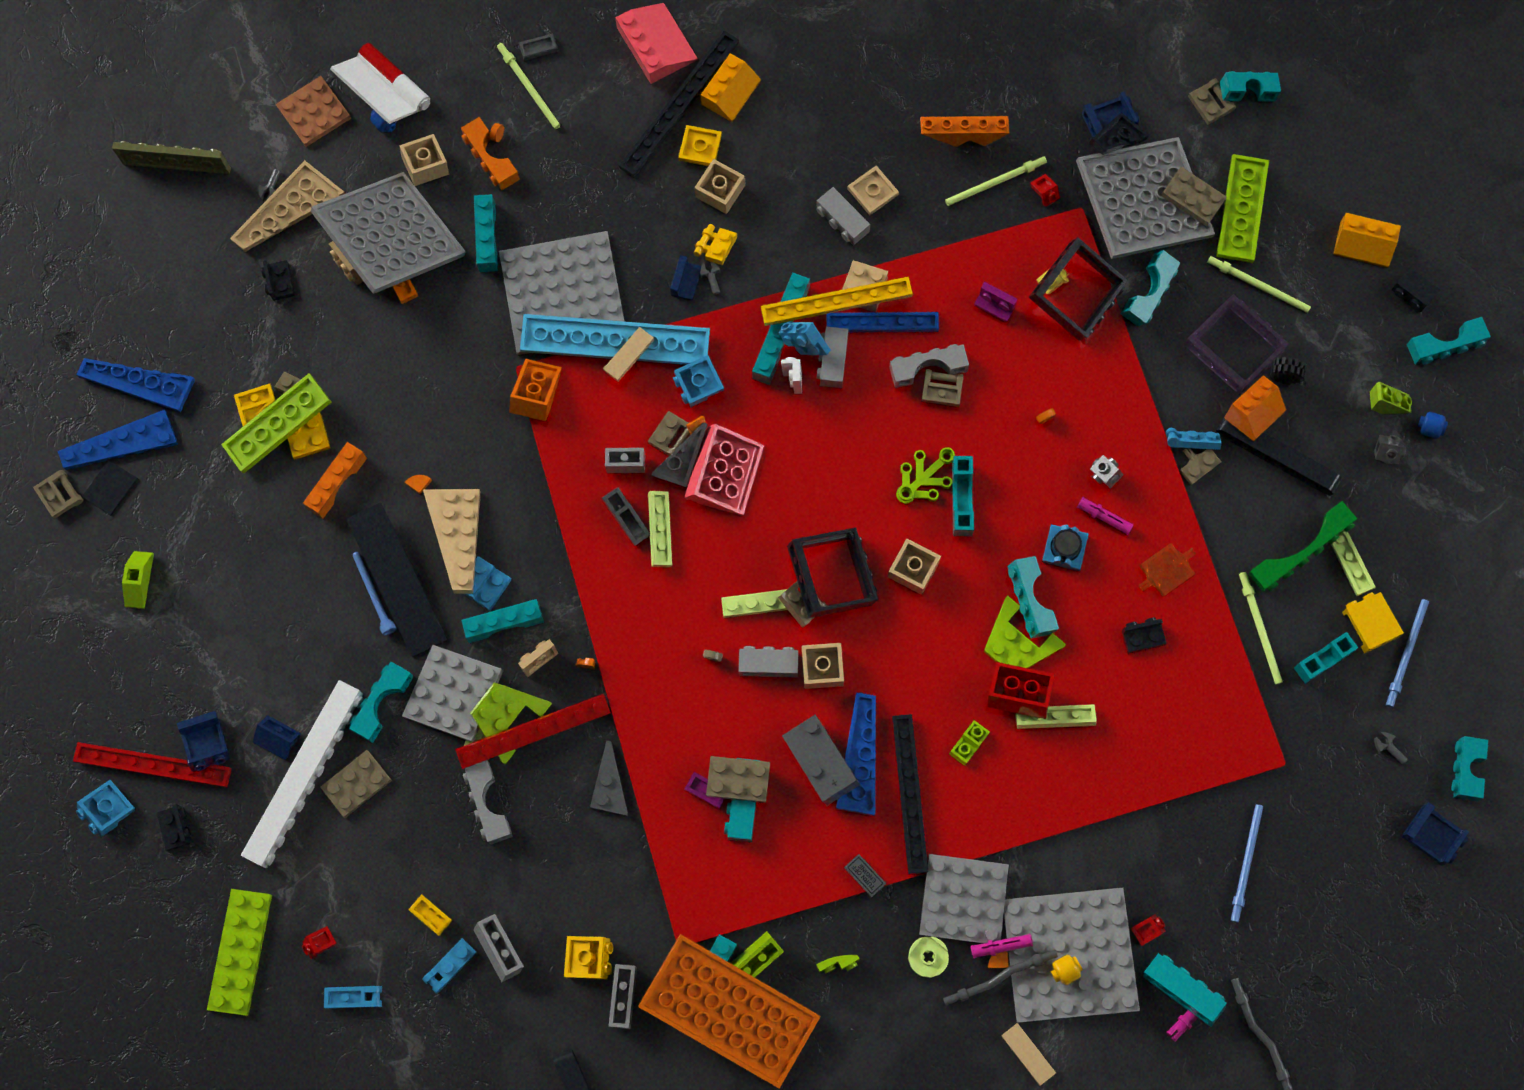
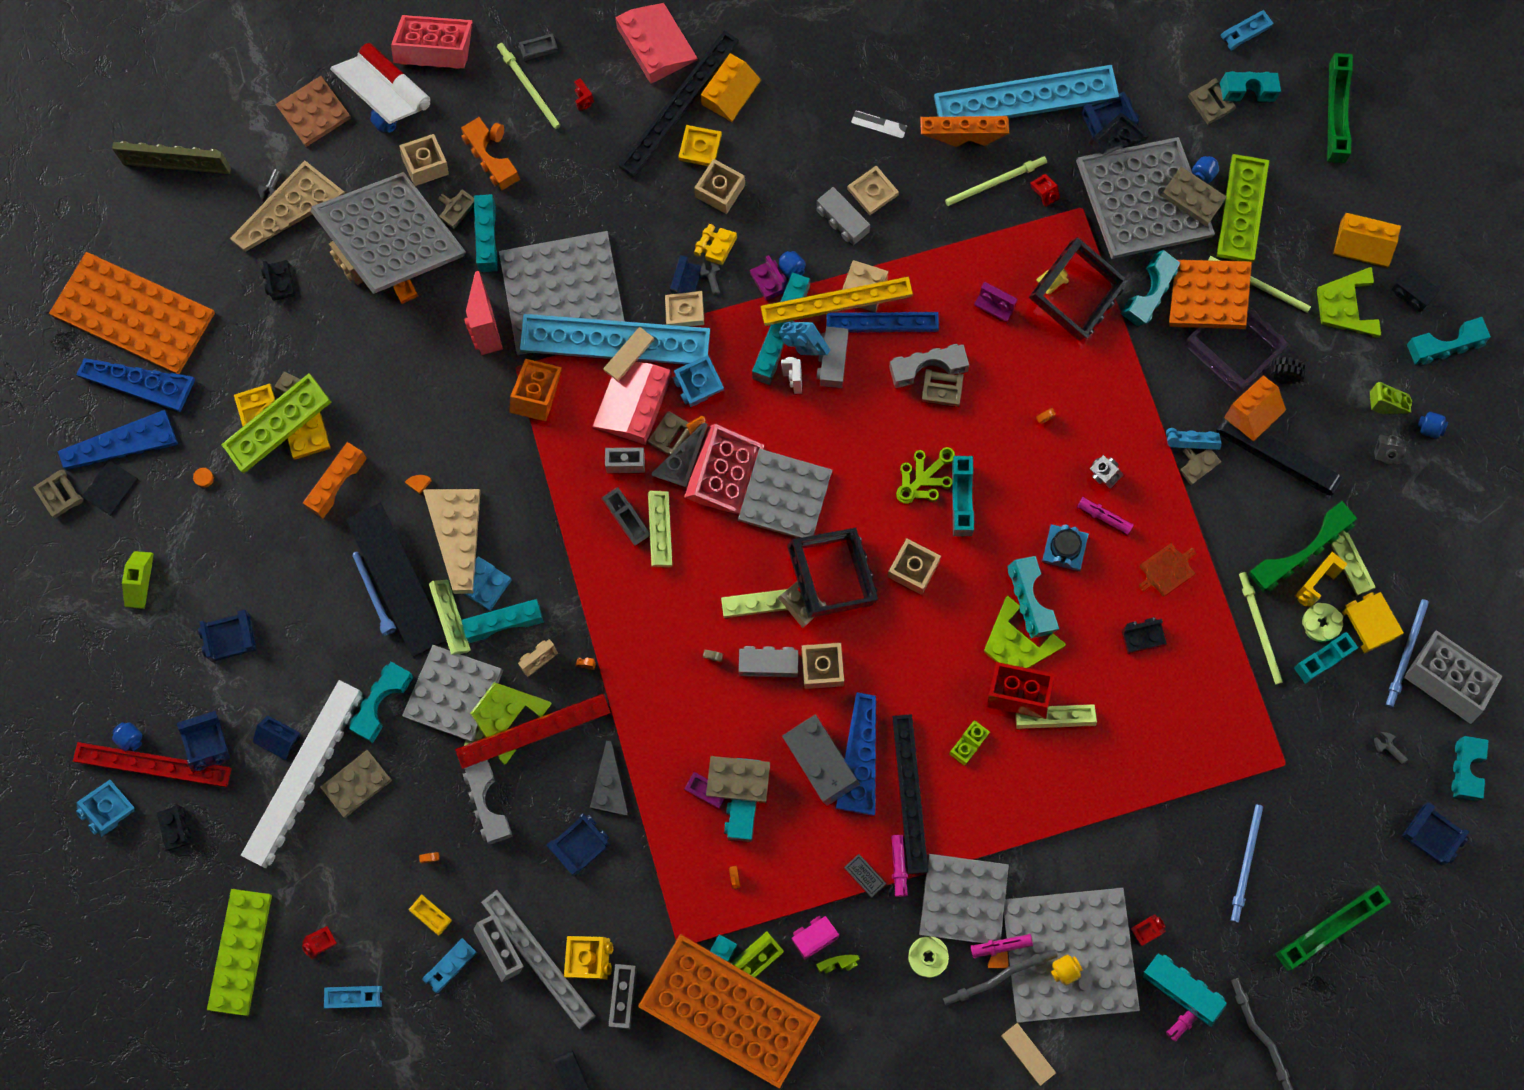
(127, 736): none -> blue head
(132, 313): none -> orange plate
(203, 477): none -> orange tile
(227, 636): none -> dark blue panel
(430, 857): none -> orange tile
(432, 41): none -> coral slope
(449, 616): none -> yellowish green plate
(456, 208): none -> dark tan plate
(481, 319): none -> coral slope
(539, 960): none -> light grey tile
(579, 844): none -> dark blue panel
(585, 96): none -> red bracket
(633, 402): none -> coral slope
(684, 309): none -> tan plate
(734, 877): none -> orange tile
(769, 279): none -> magenta bracket
(784, 495): none -> light grey plate
(791, 262): none -> blue head
(815, 937): none -> dark pink slope
(879, 124): none -> white sticker
(900, 875): none -> dark pink pin
(1031, 94): none -> medium azure plate
(1206, 169): none -> blue head
(1211, 294): none -> orange plate
(1247, 29): none -> dark azure plate
(1332, 567): none -> yellow panel
(1332, 927): none -> green arch
(1333, 620): none -> yellowish green plate
(1338, 125): none -> green arch
(1339, 304): none -> lime wing
(1453, 677): none -> light grey slope

